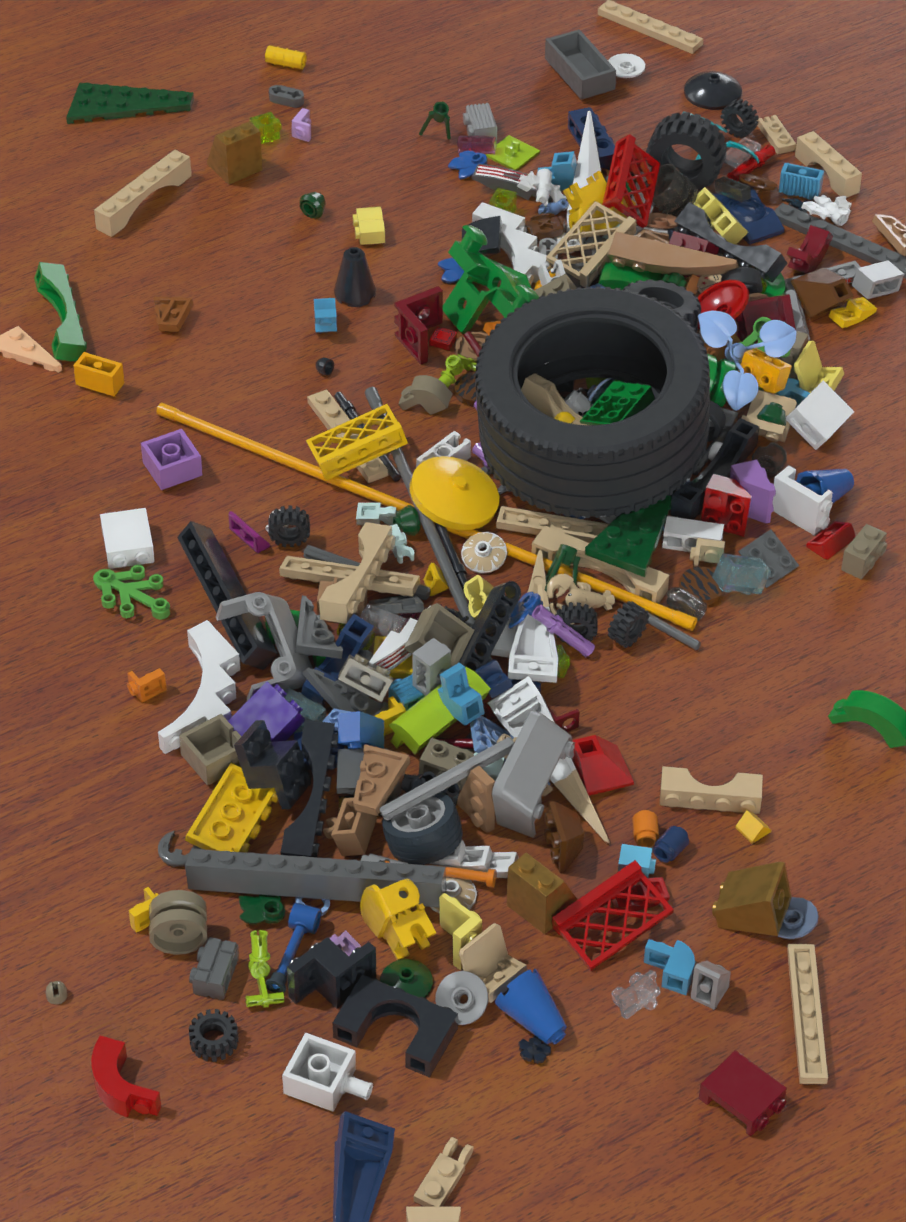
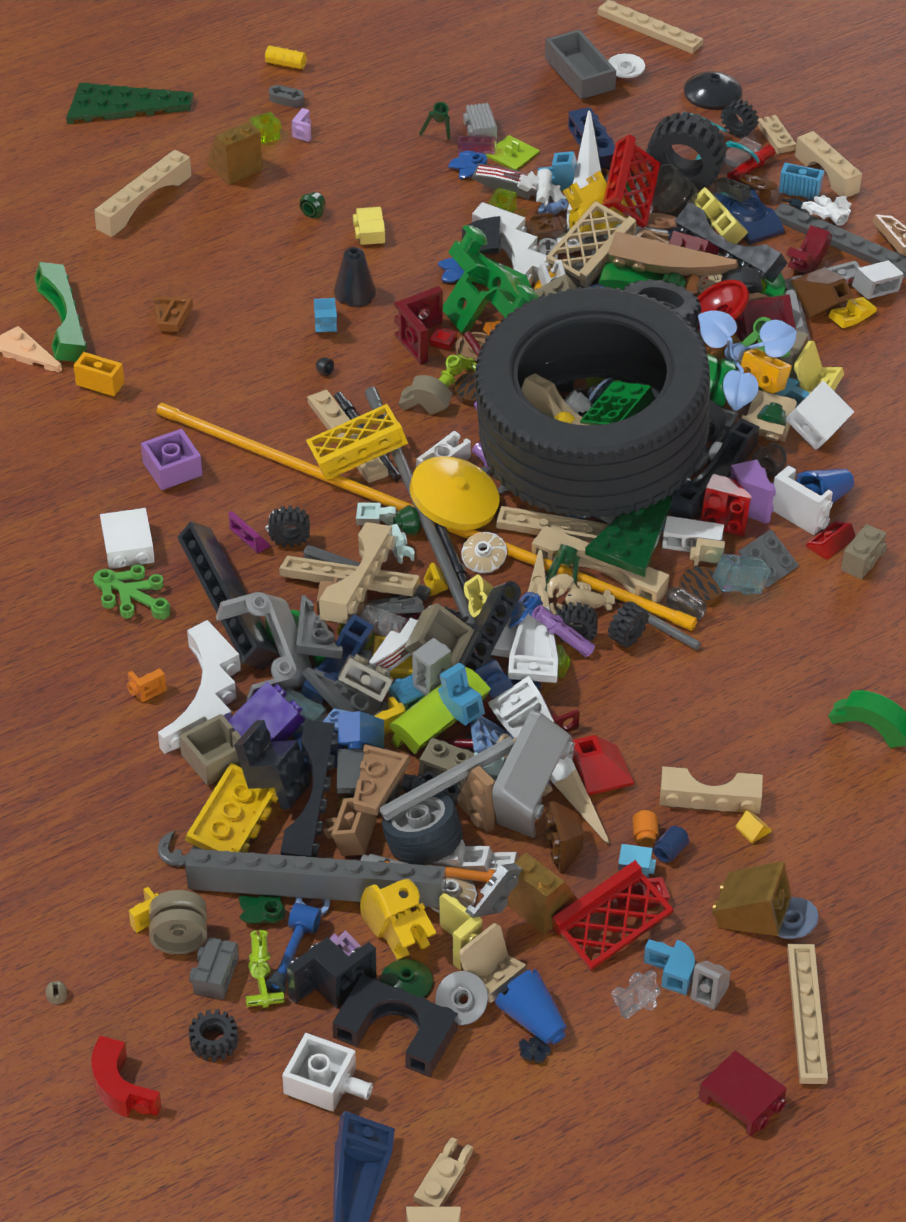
(496, 891): none -> dark grey wing

